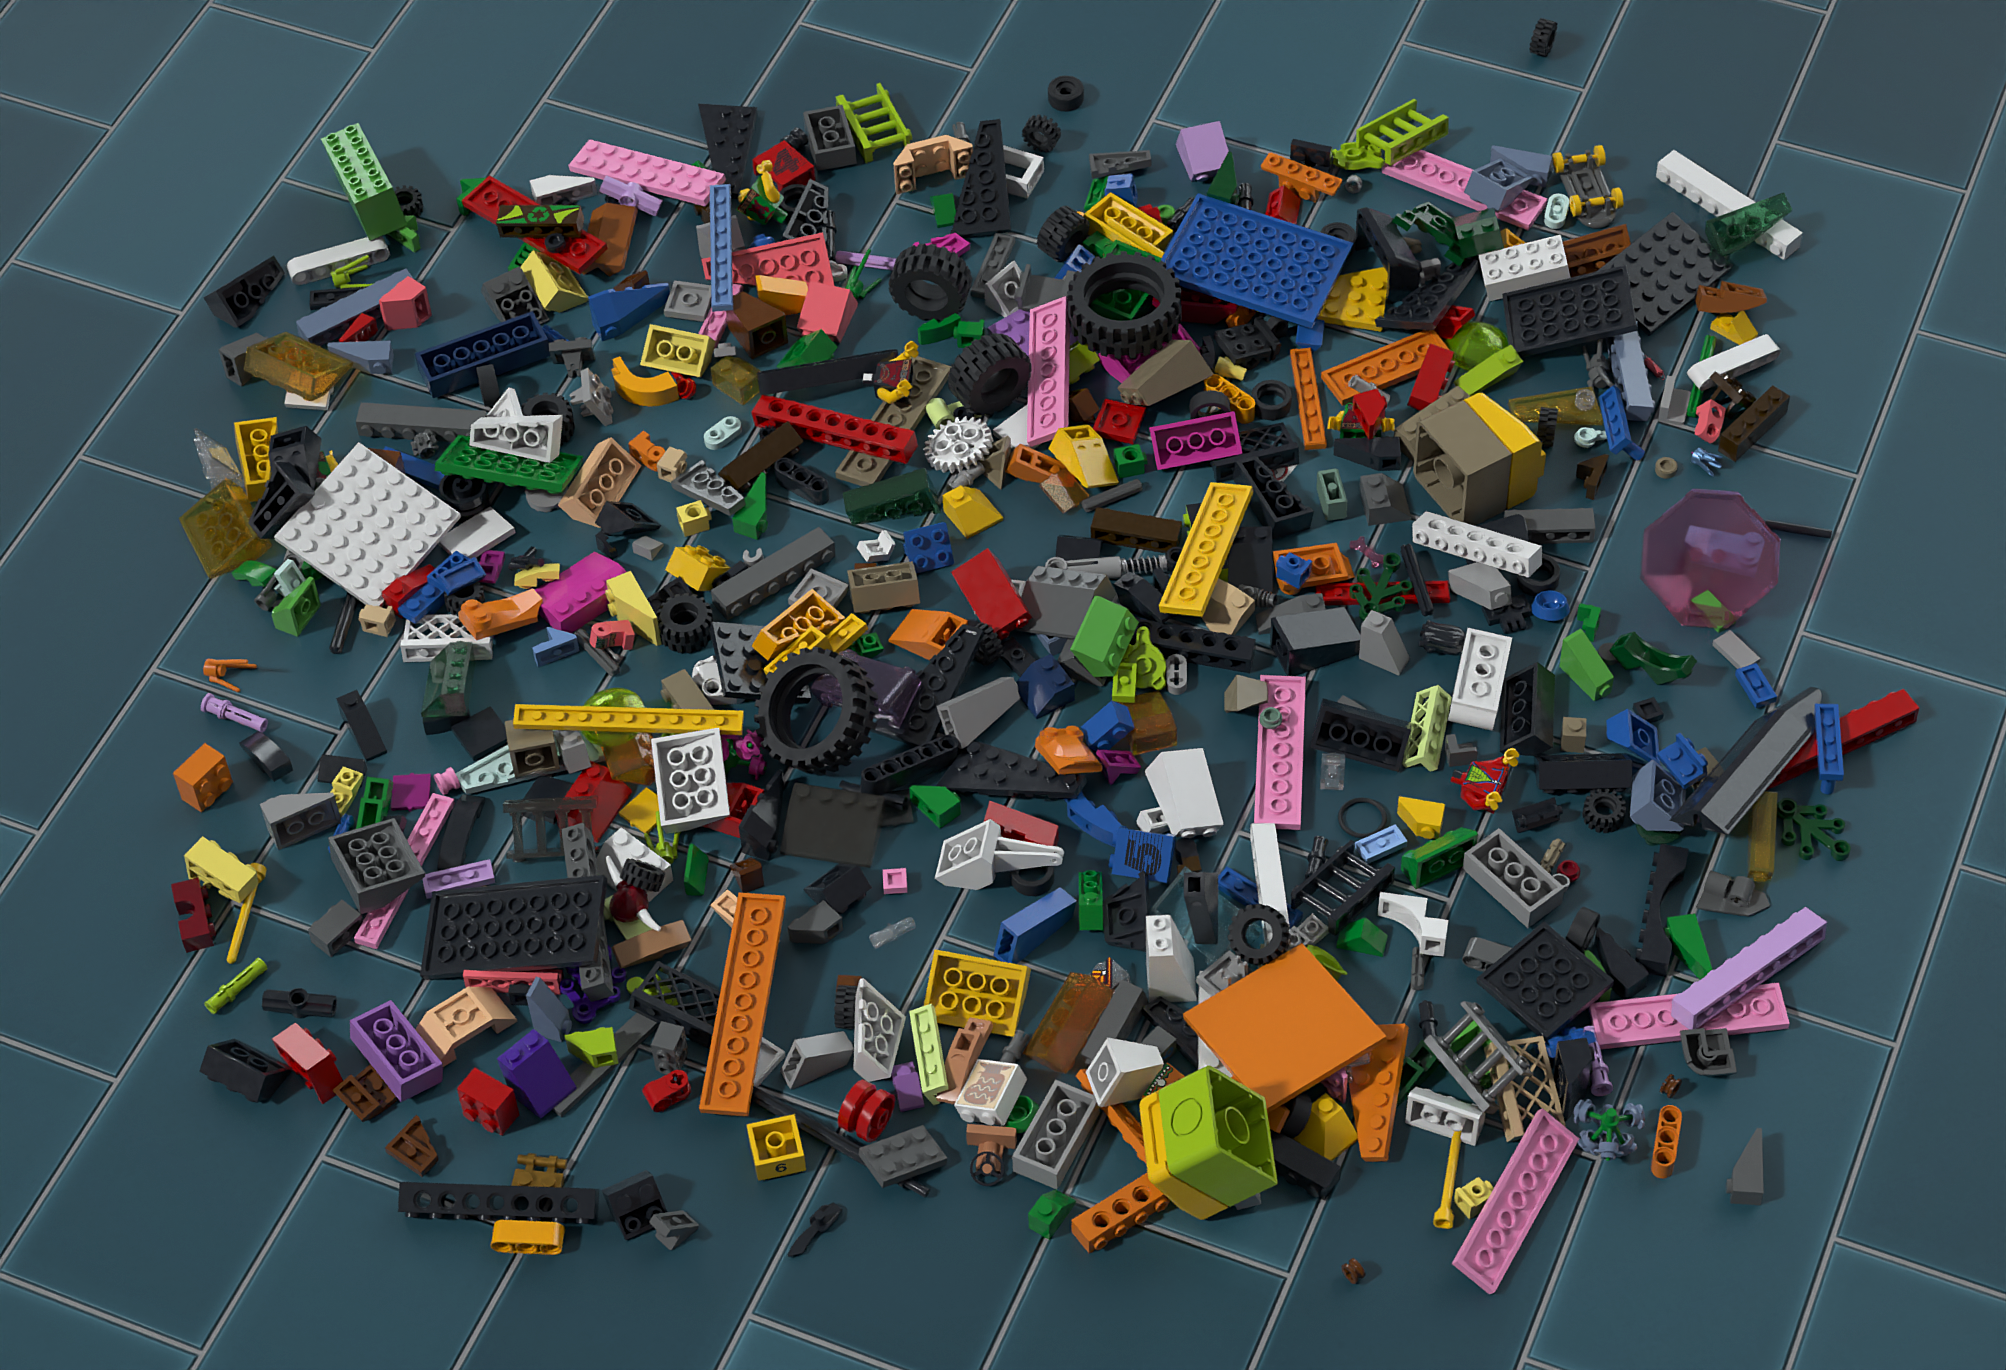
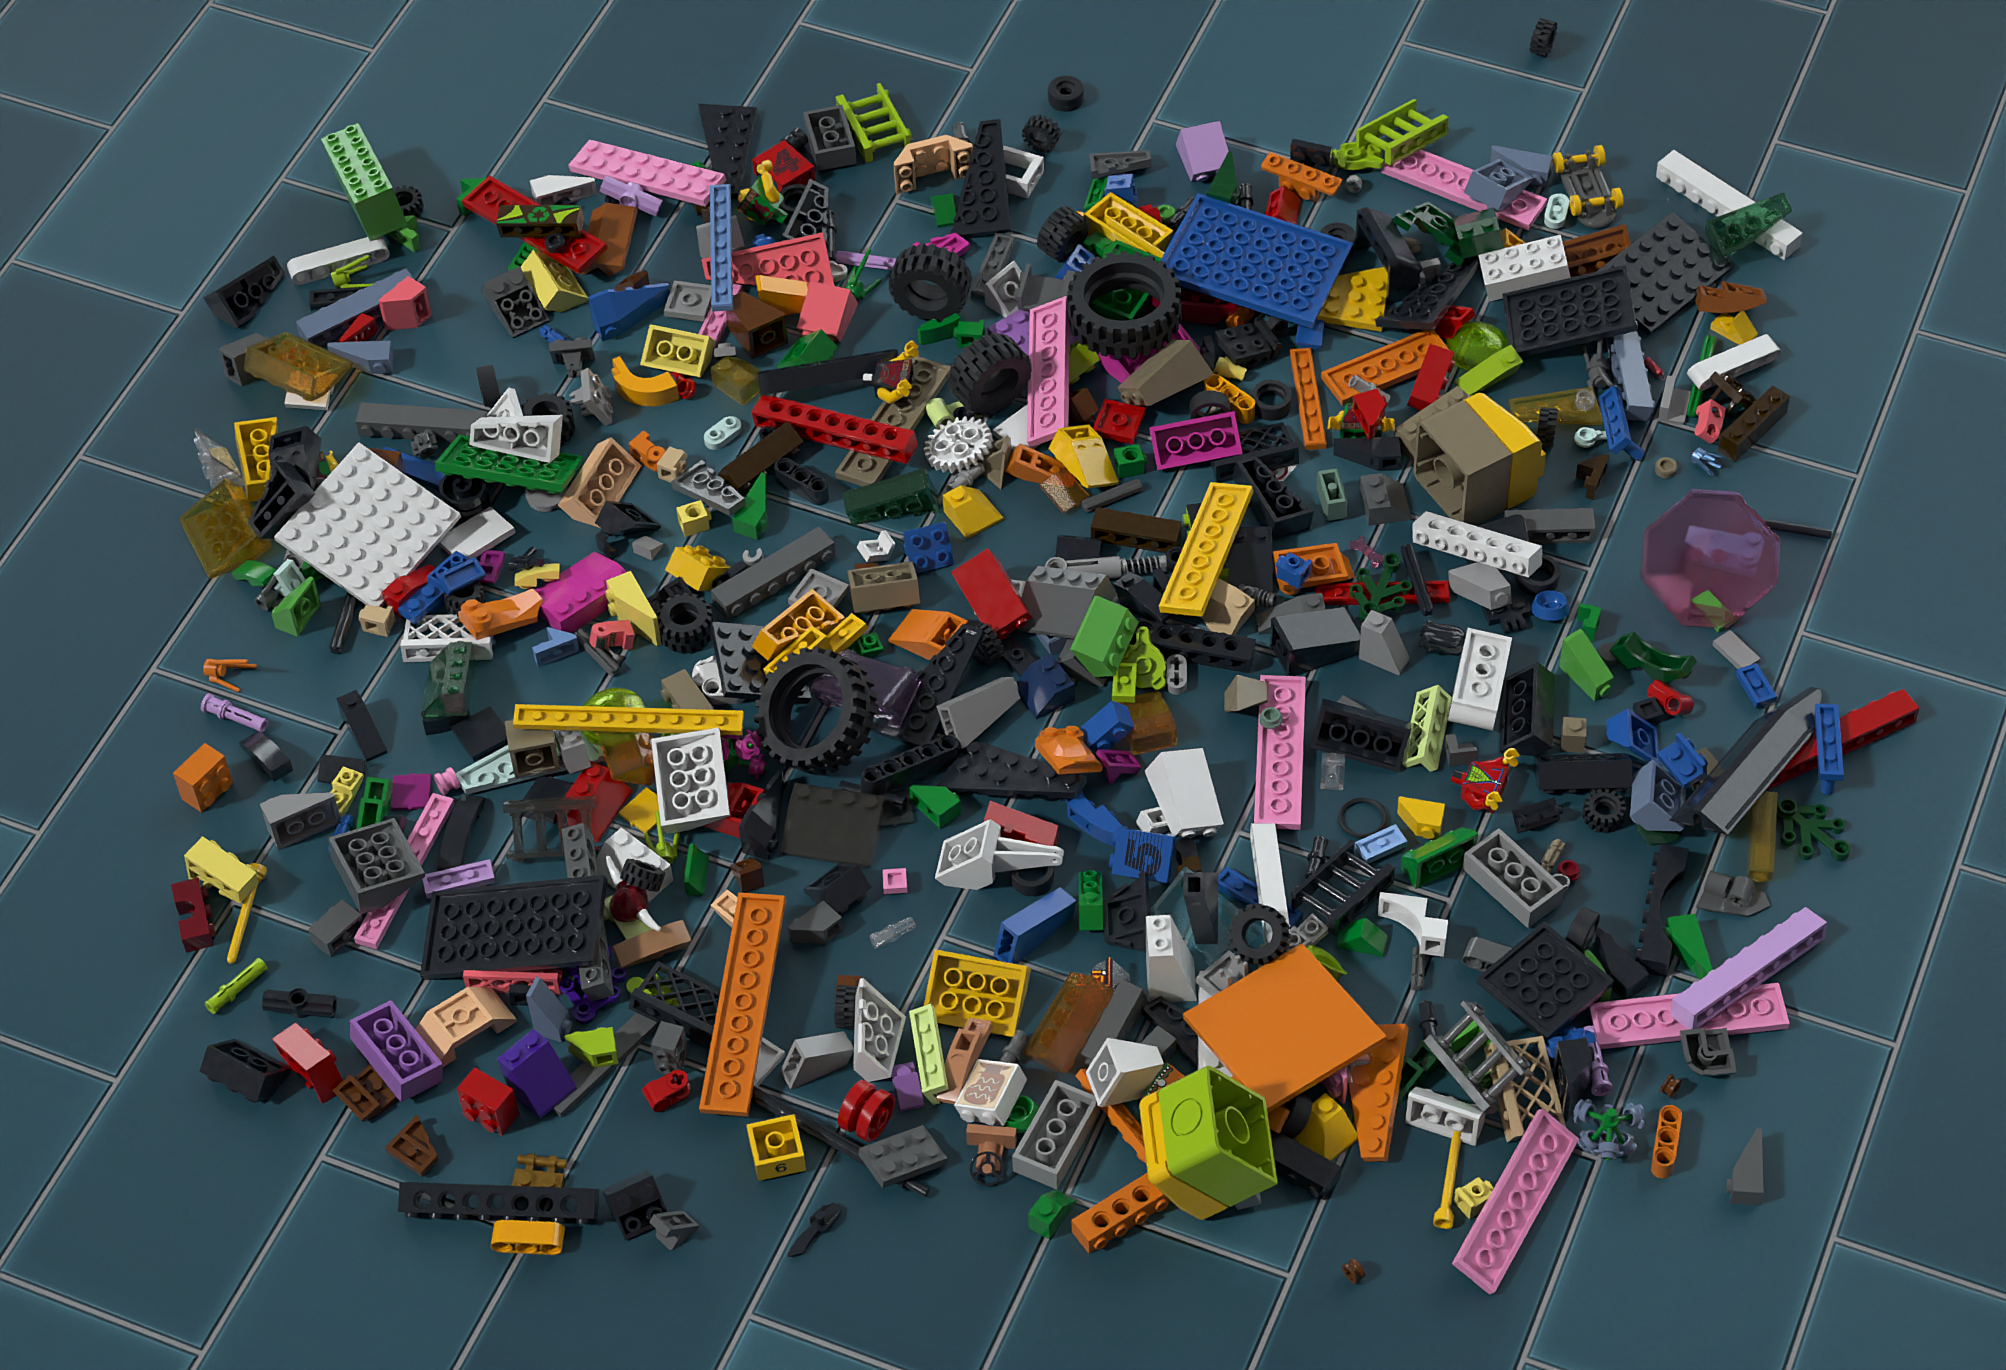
(503, 345): dark blue brick -> none
(1669, 698): none -> red piece

